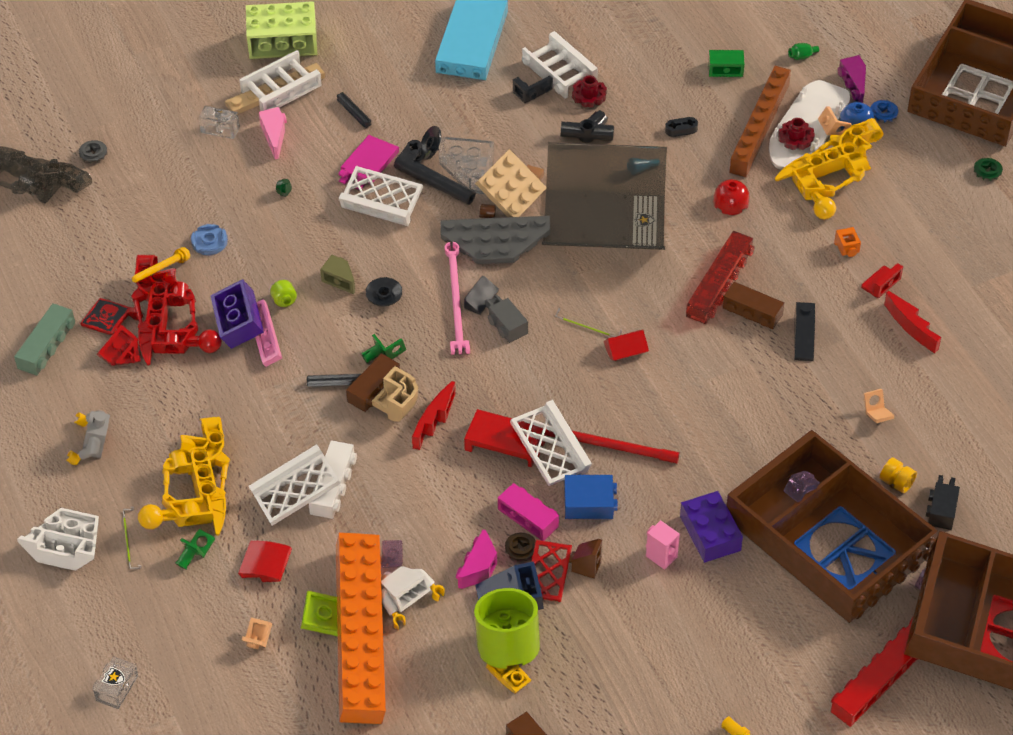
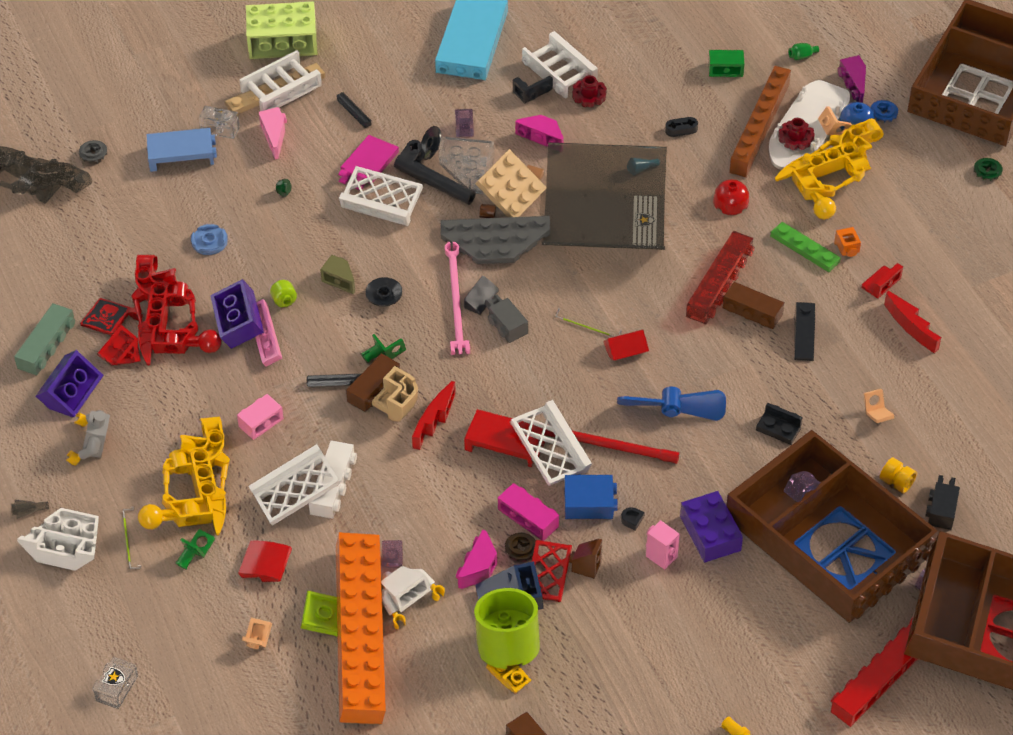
(22, 508): none -> clear smoke cone
(69, 384): none -> dark purple slope
(180, 146): none -> medium blue panel
(180, 255): yellow piece -> none
(260, 416): none -> bright pink brick
(464, 122): none -> clear purple brick
(539, 129): none -> dark pink slope
(589, 128): black piece -> none
(632, 517): none -> black tile
(701, 404): none -> blue piece
(779, 424): none -> black bracket
(805, 246): none -> bright green plate

